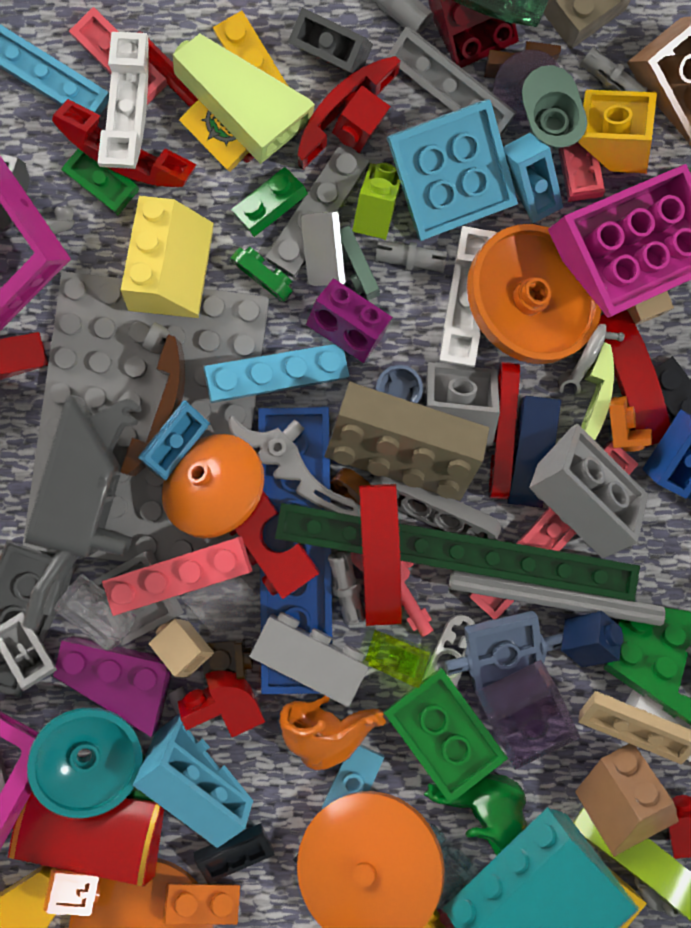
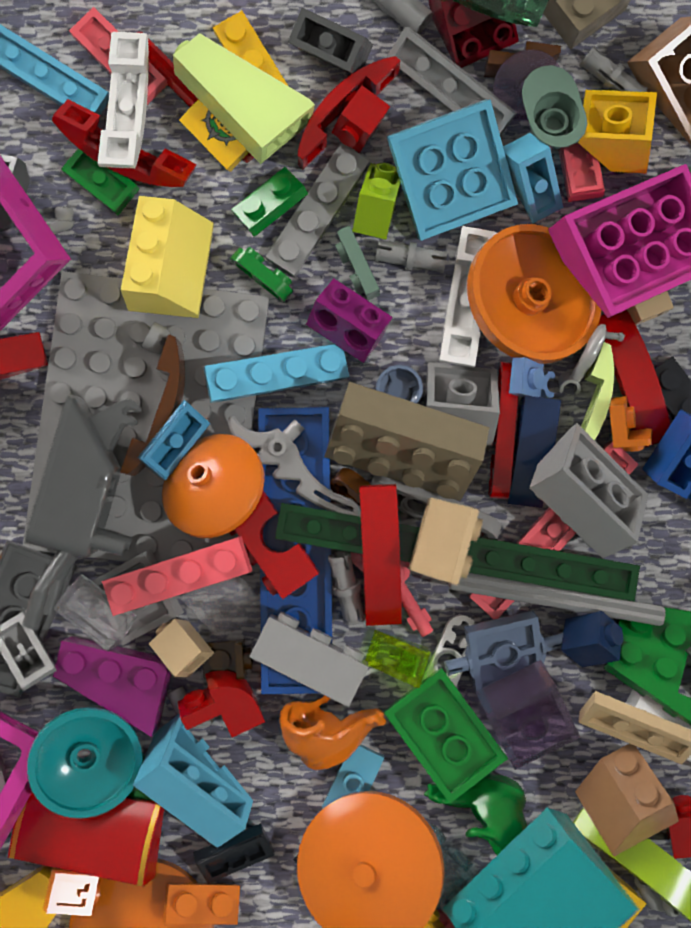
(322, 248): light grey slope -> none
(445, 540): none -> tan slope
(529, 379): none -> medium blue plate

